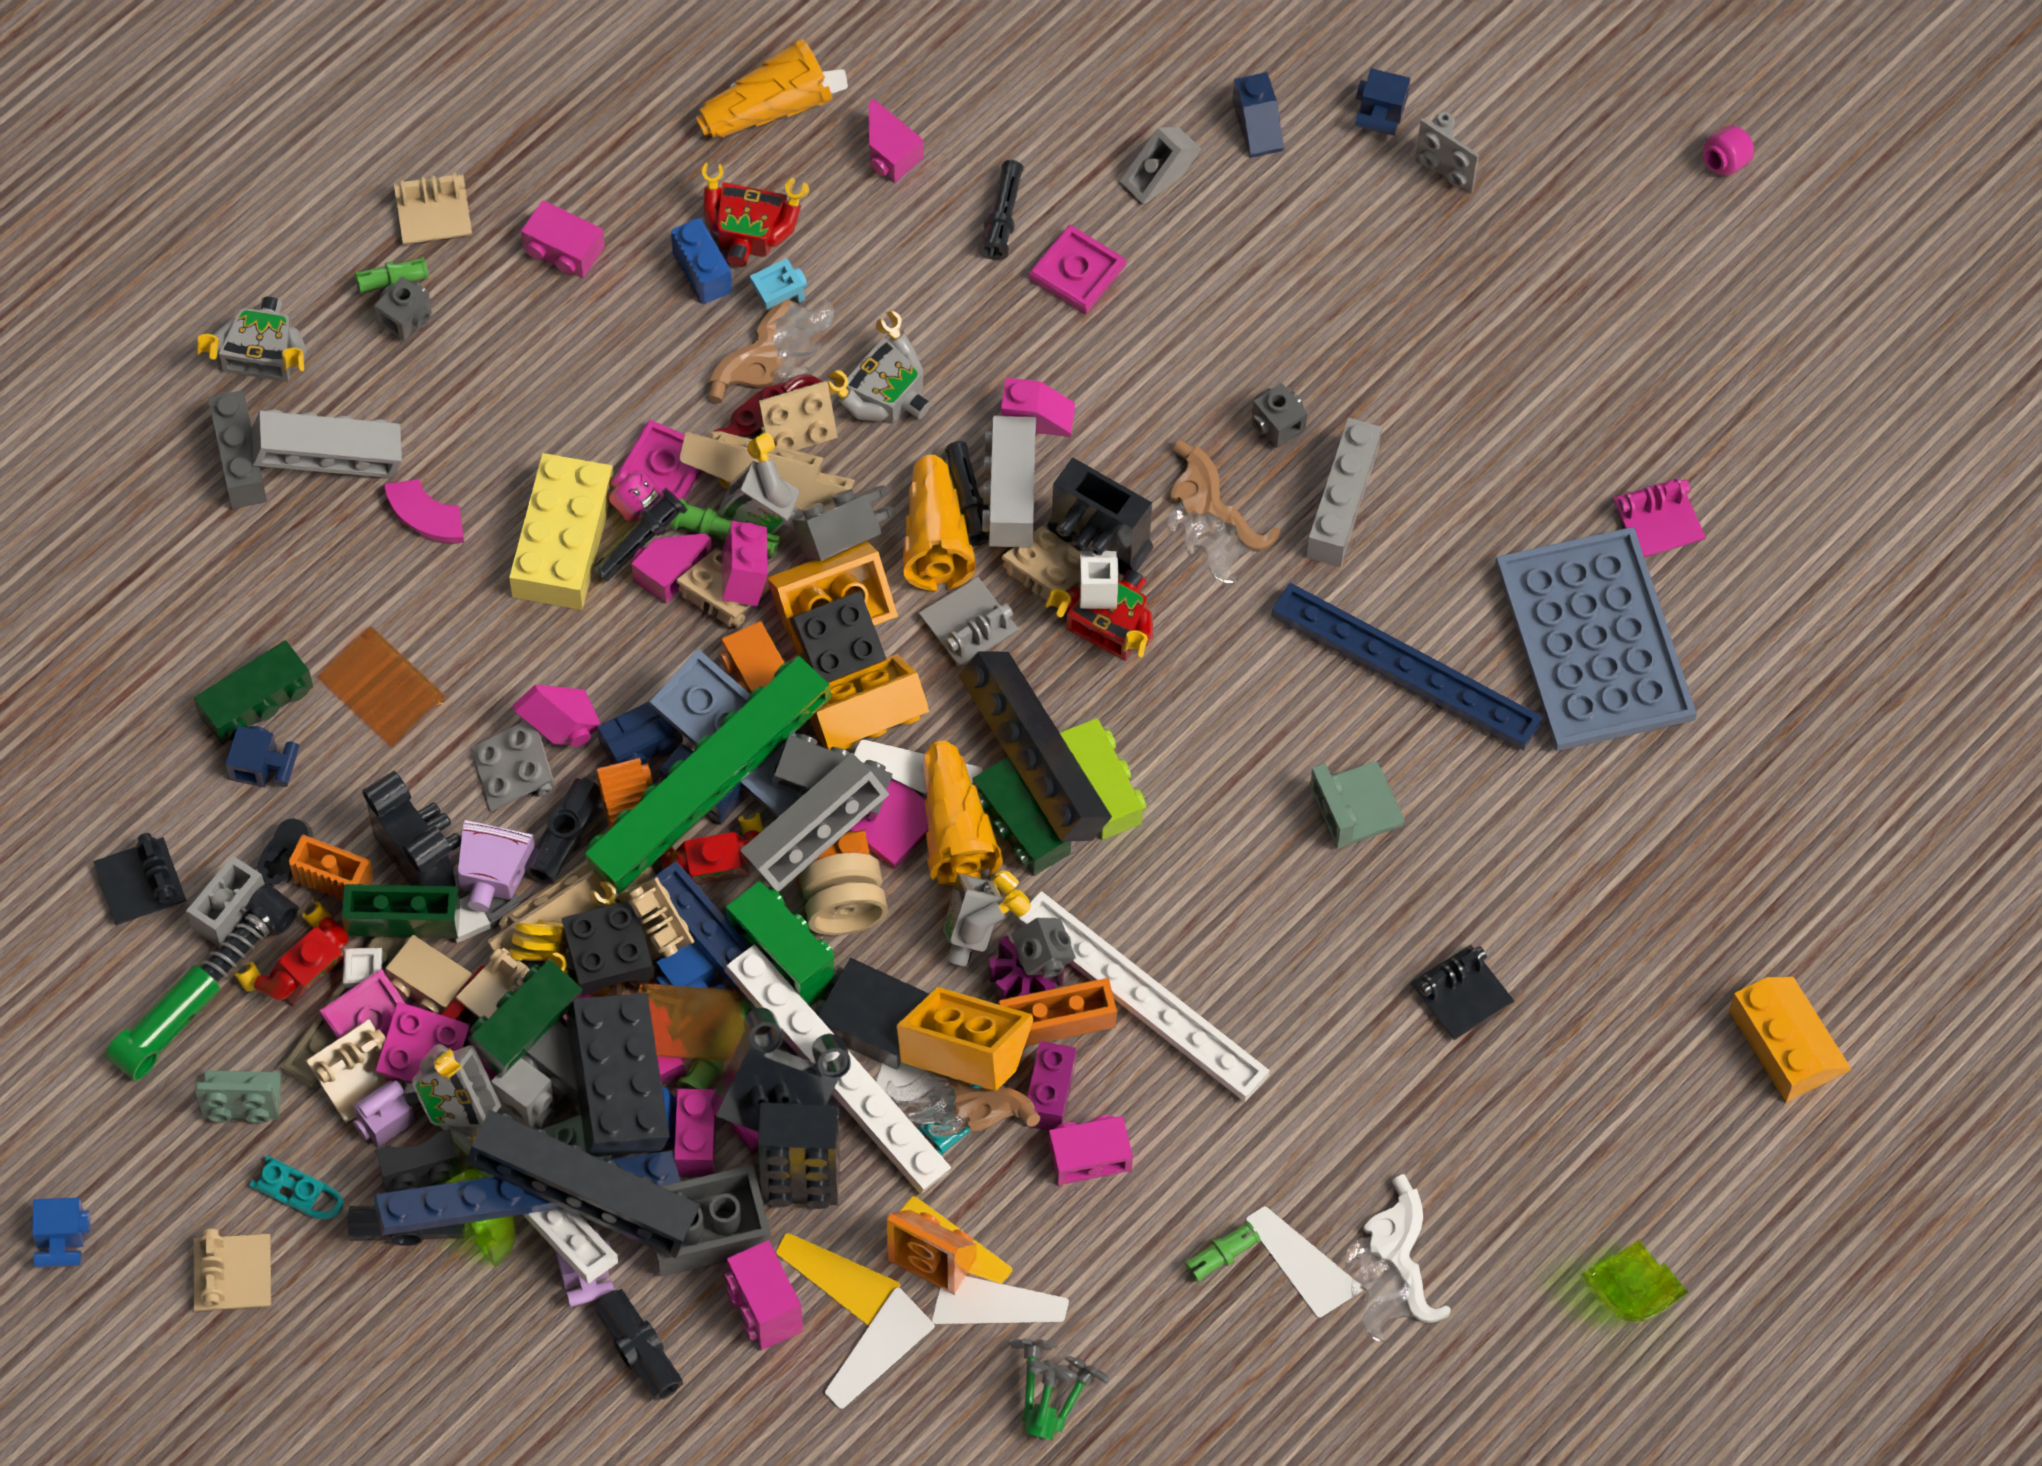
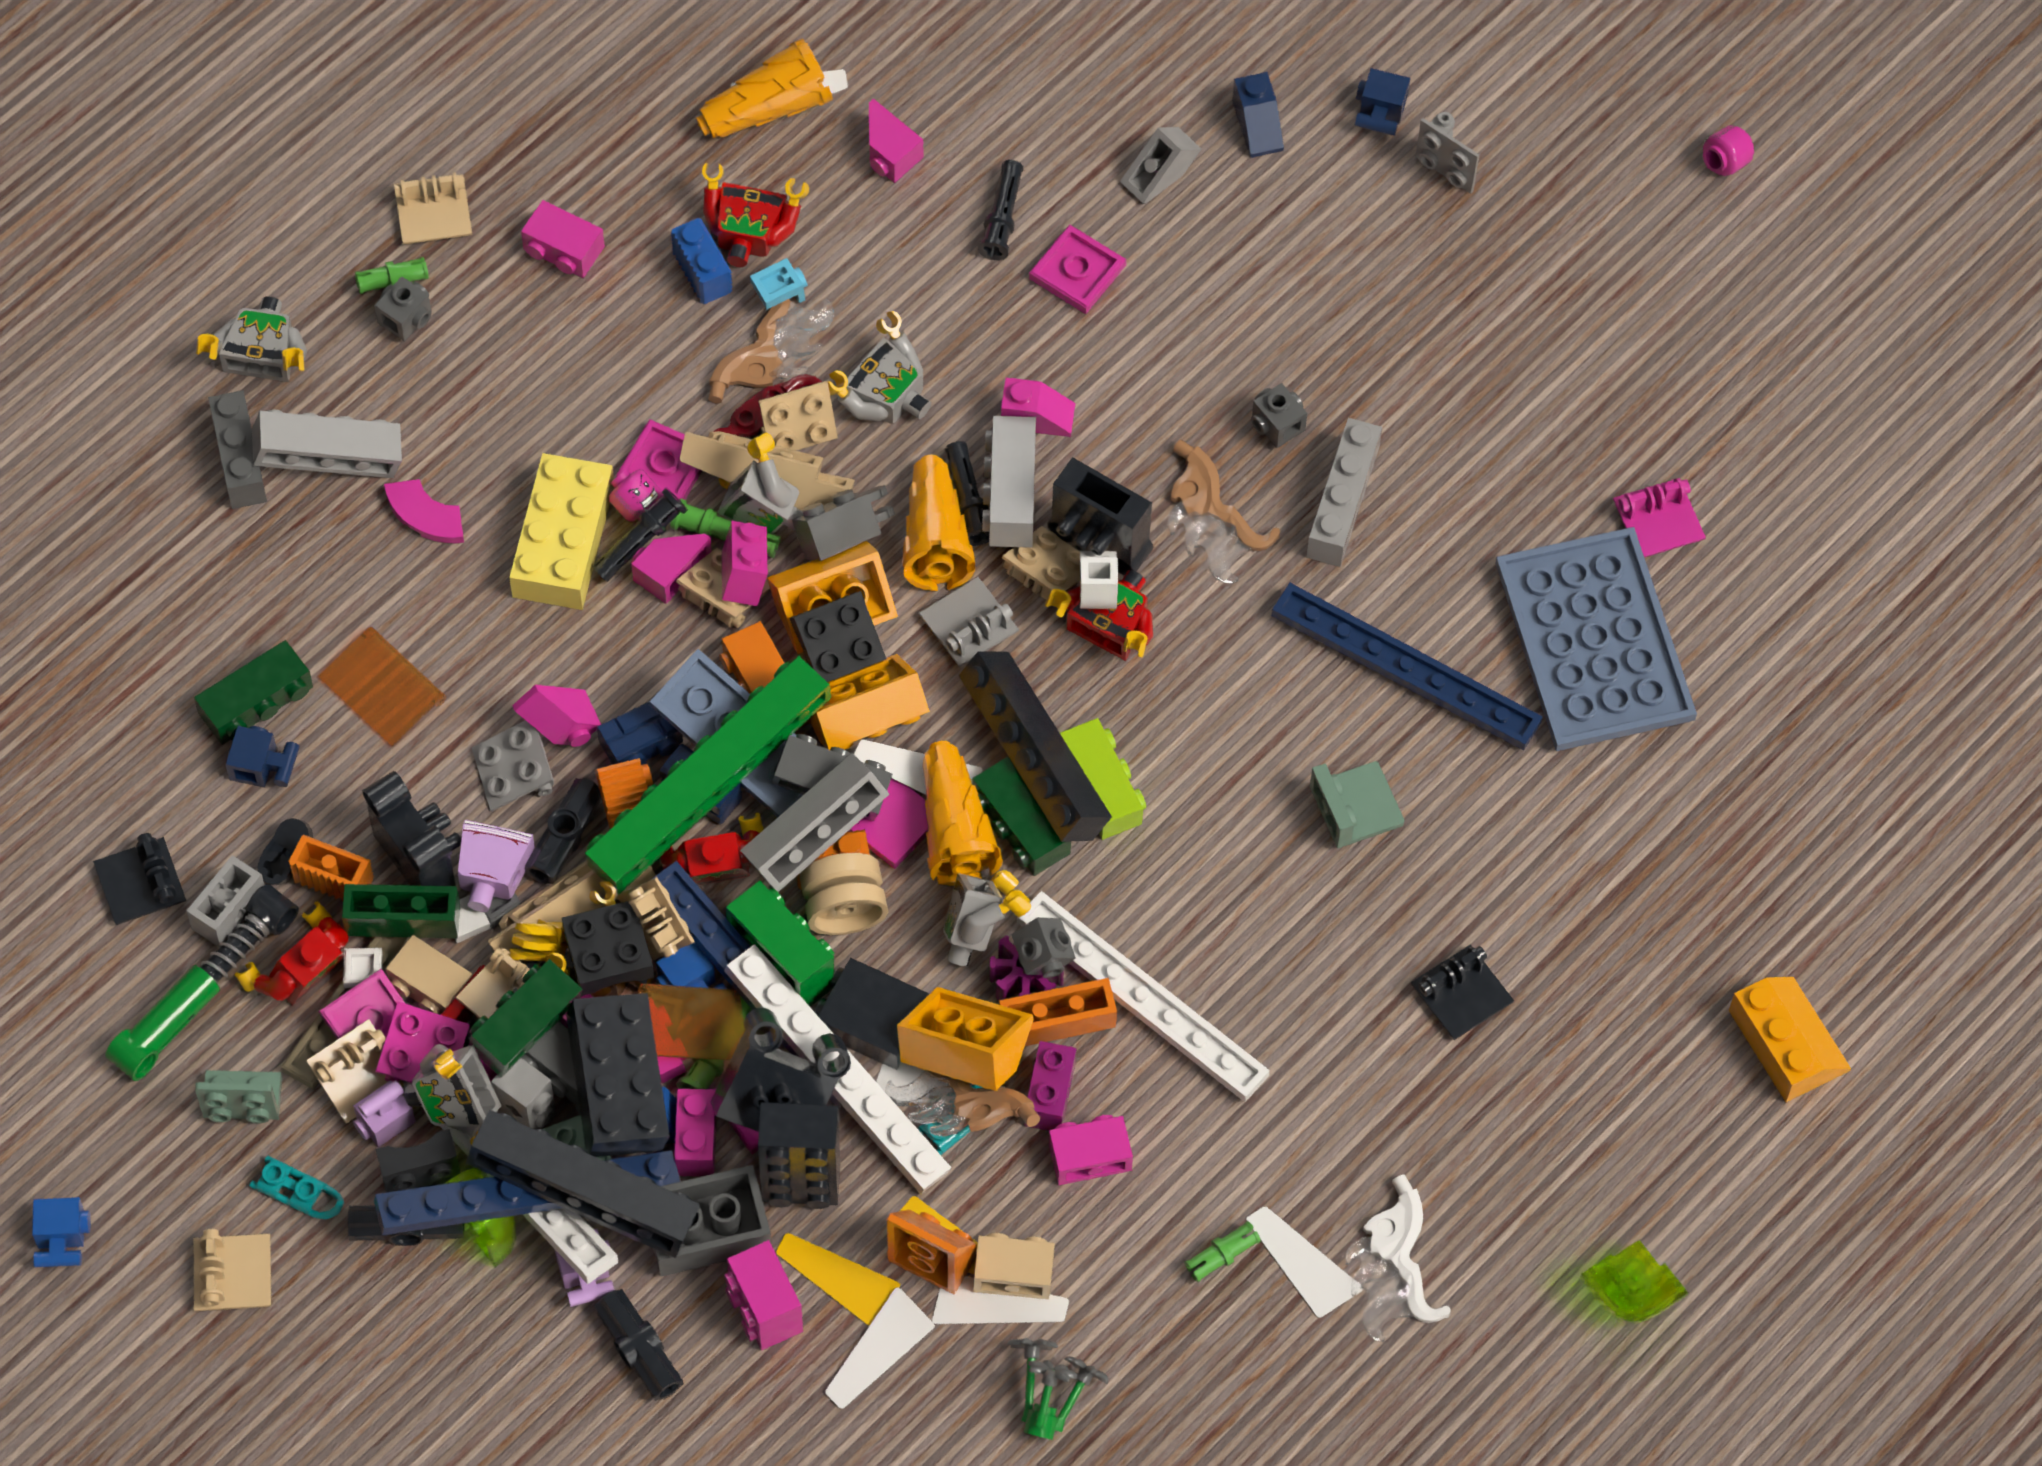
(1014, 1266): none -> tan brick

